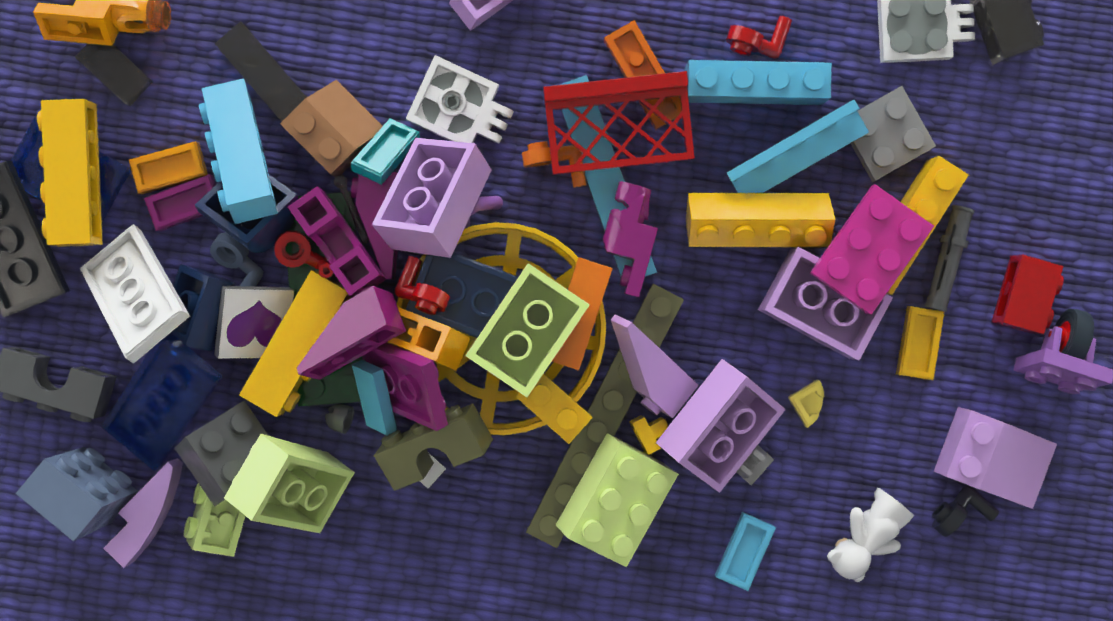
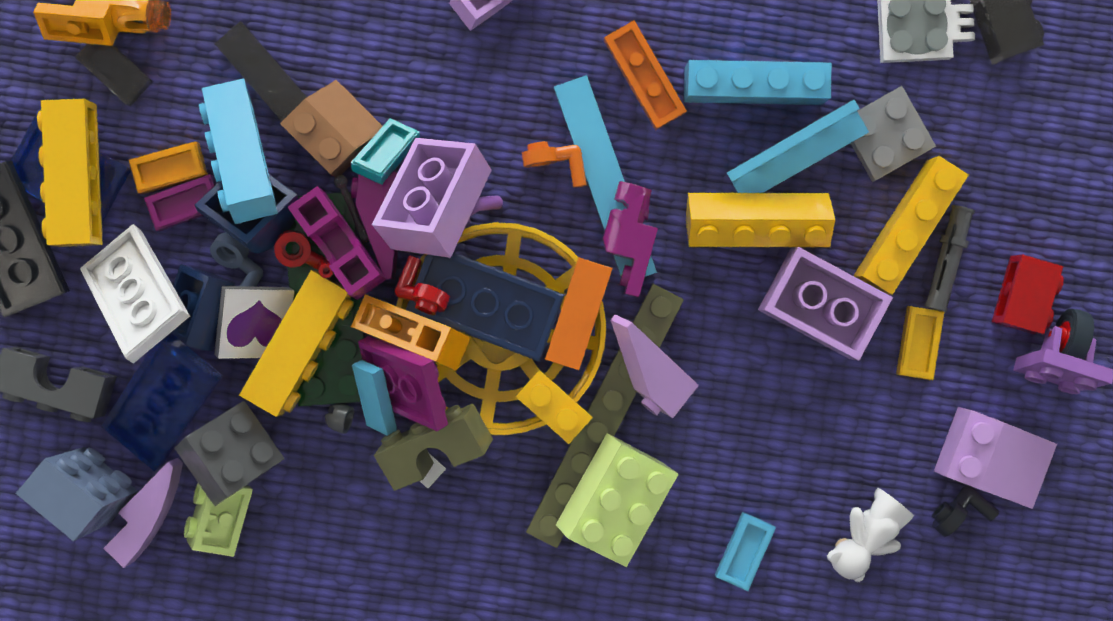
(288, 484): yellowish green brick -> none
(354, 330): magenta slope -> none
(457, 104): white piece -> none
(527, 330): yellowish green brick -> none
(613, 92): red fence -> none
(648, 432): yellow tile -> none
(720, 425): lavender brick -> none
(746, 40): red plate -> none
(755, 465): light grey tile -> none
(808, 402): light yellow tile -> none
(871, 249): dark pink plate -> none

